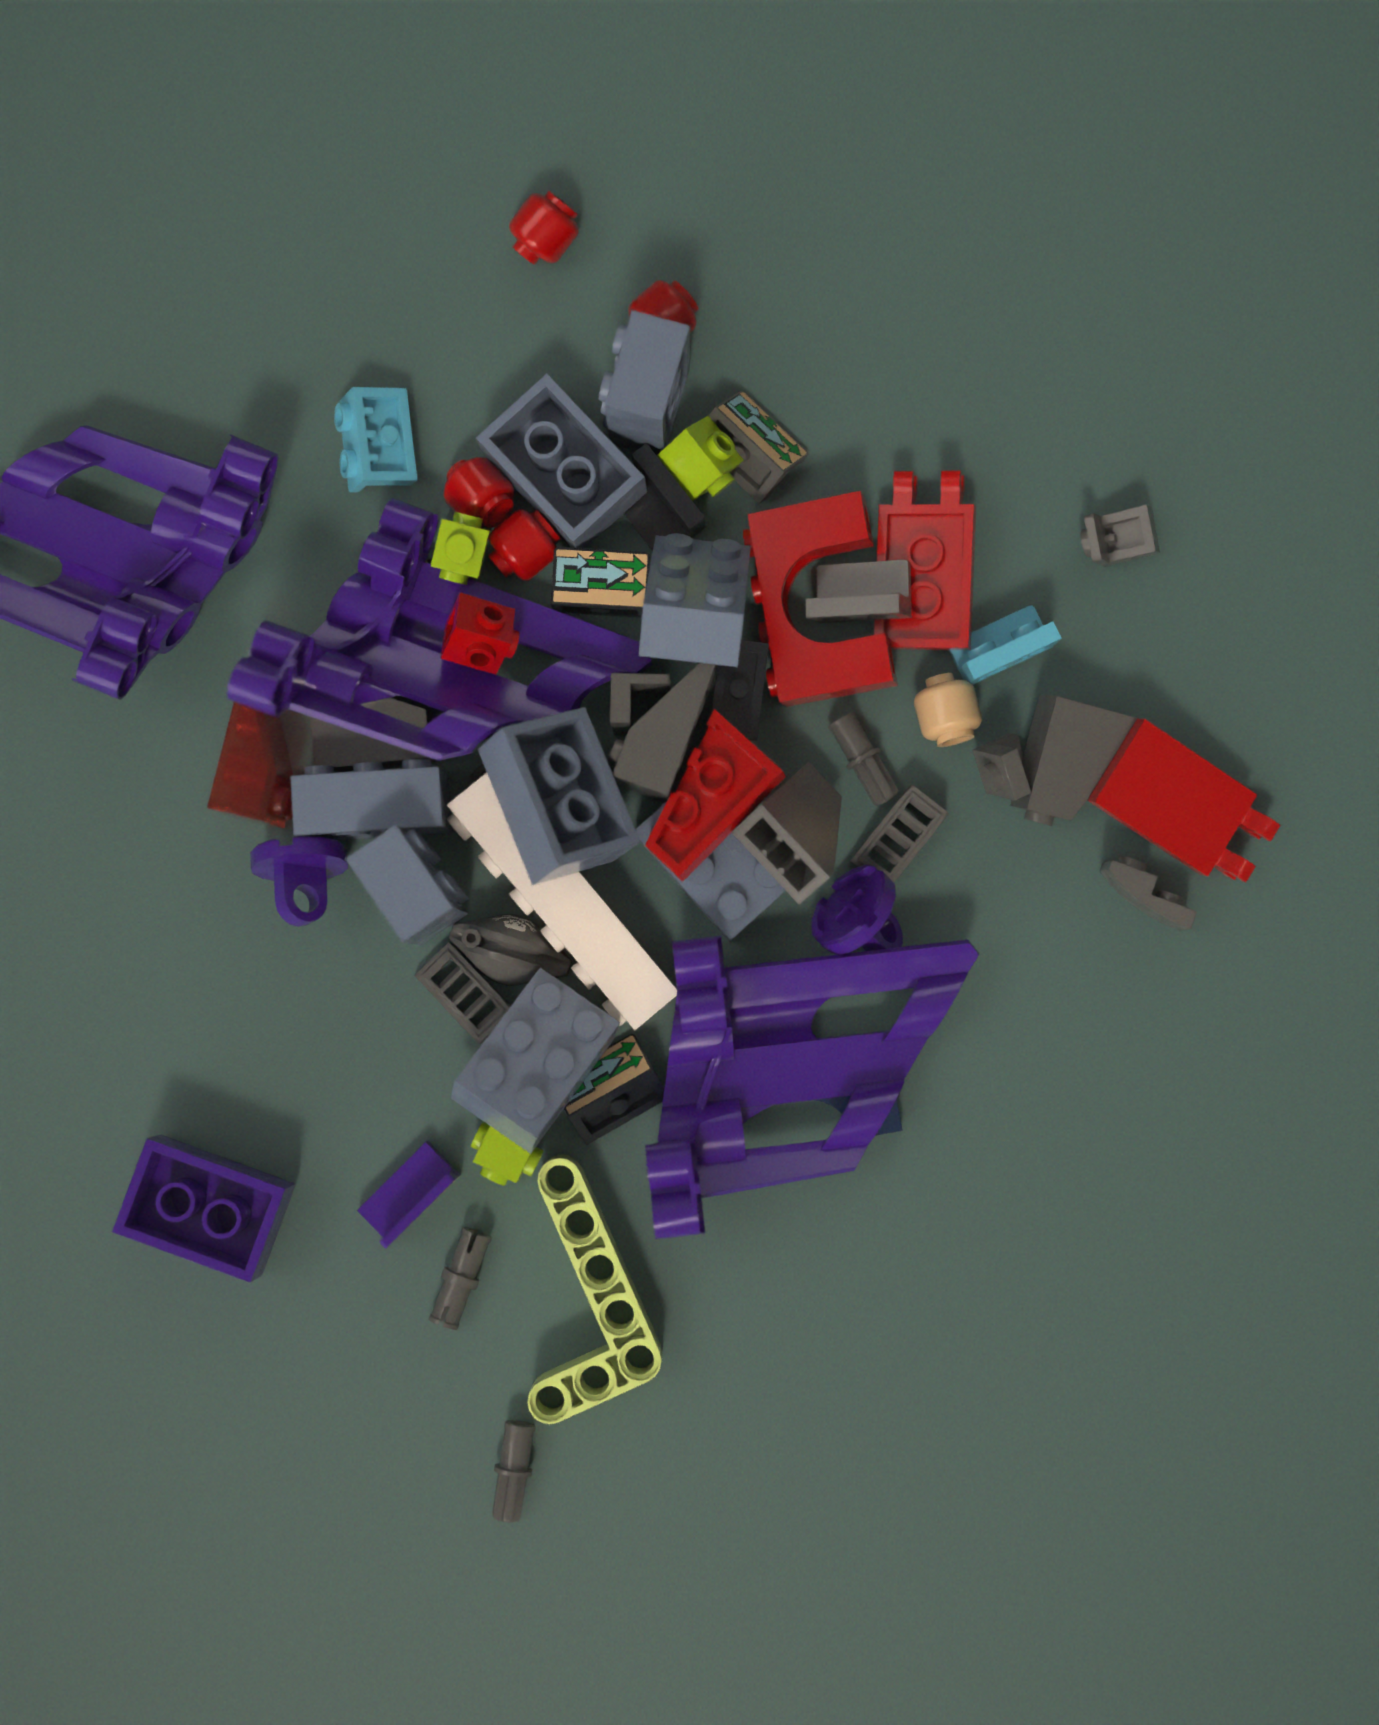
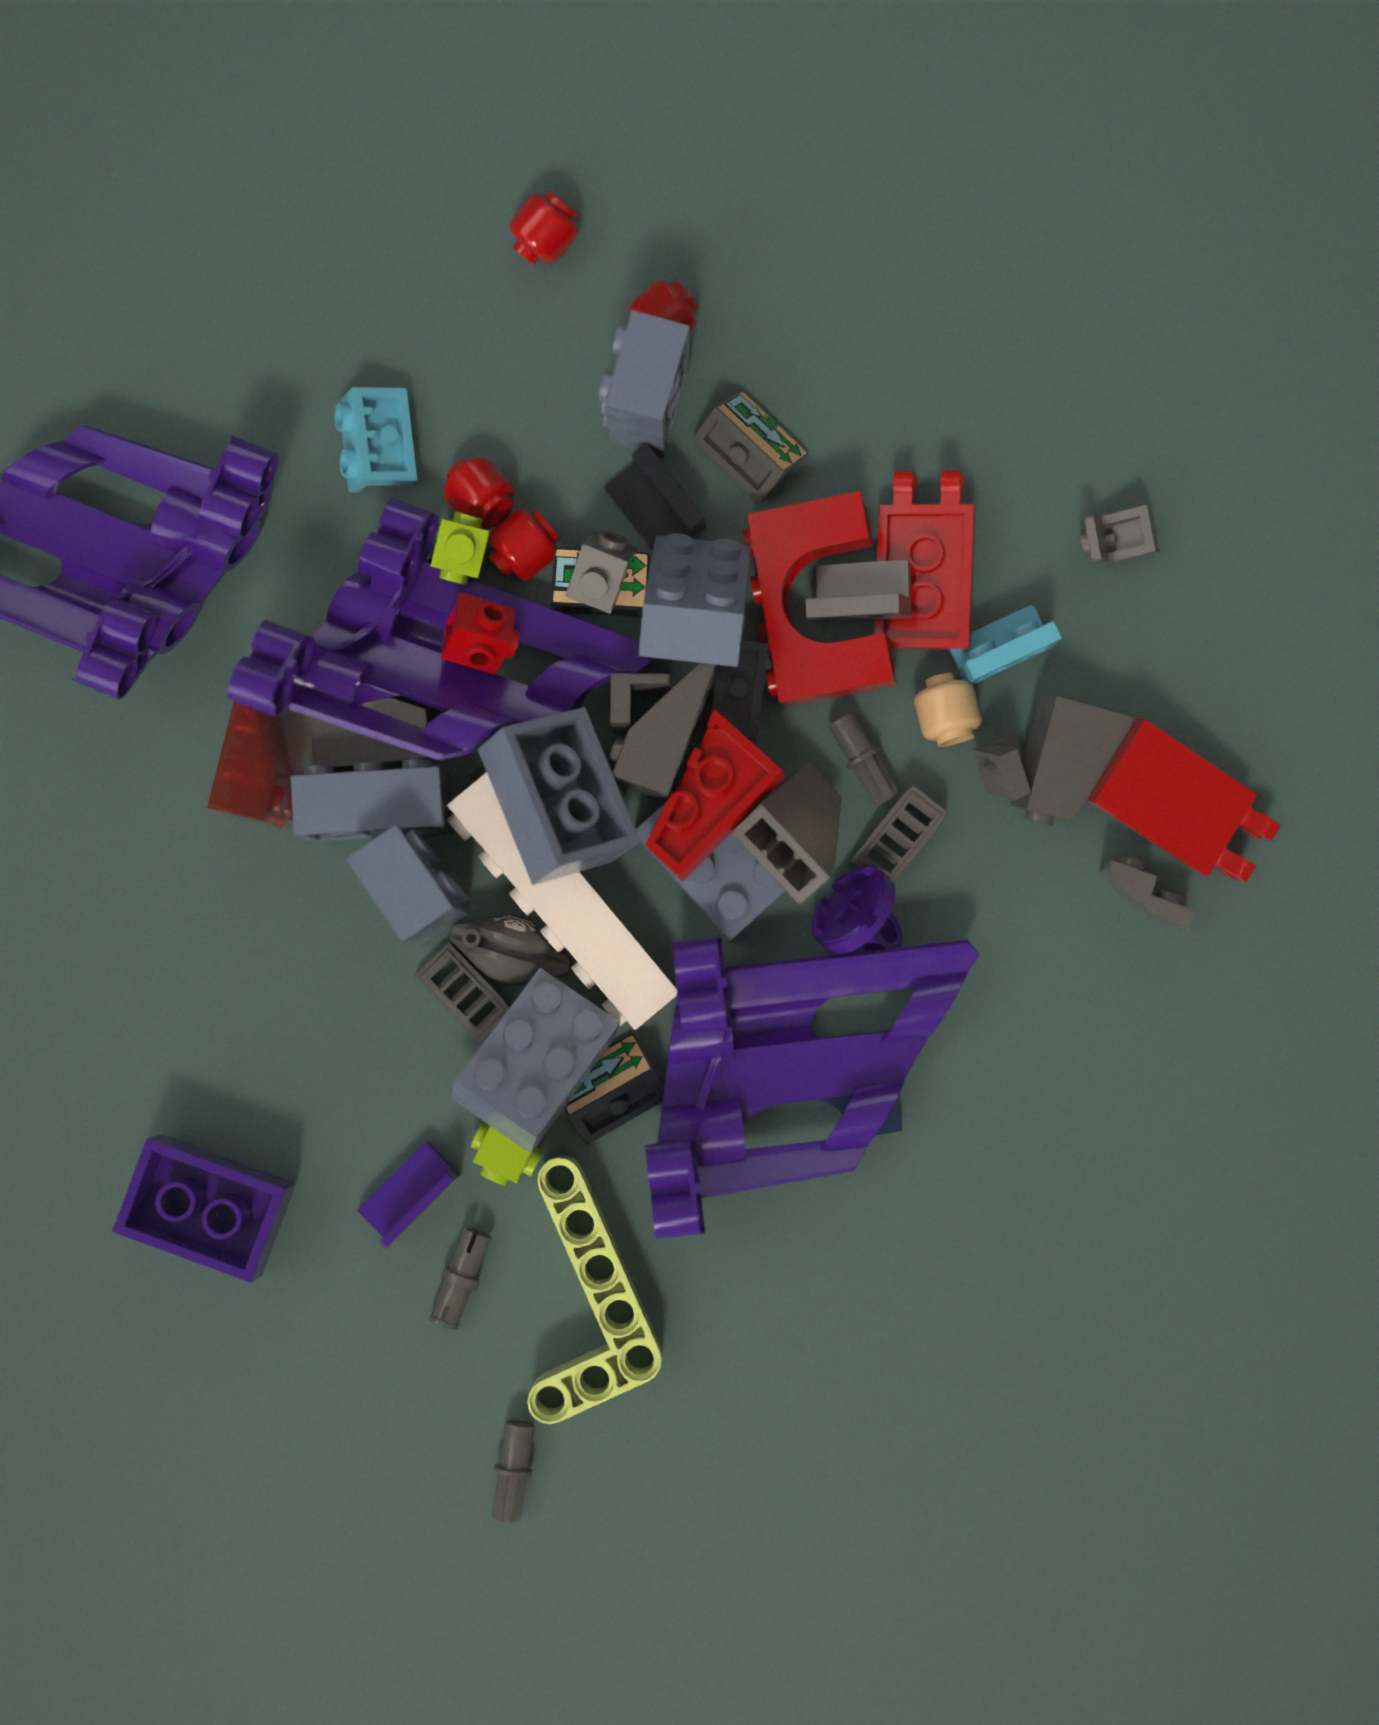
(300, 867): dark purple tile -> none
(562, 463): sand blue brick -> none
(601, 570): none -> bracket
(701, 459): lime brick -> none

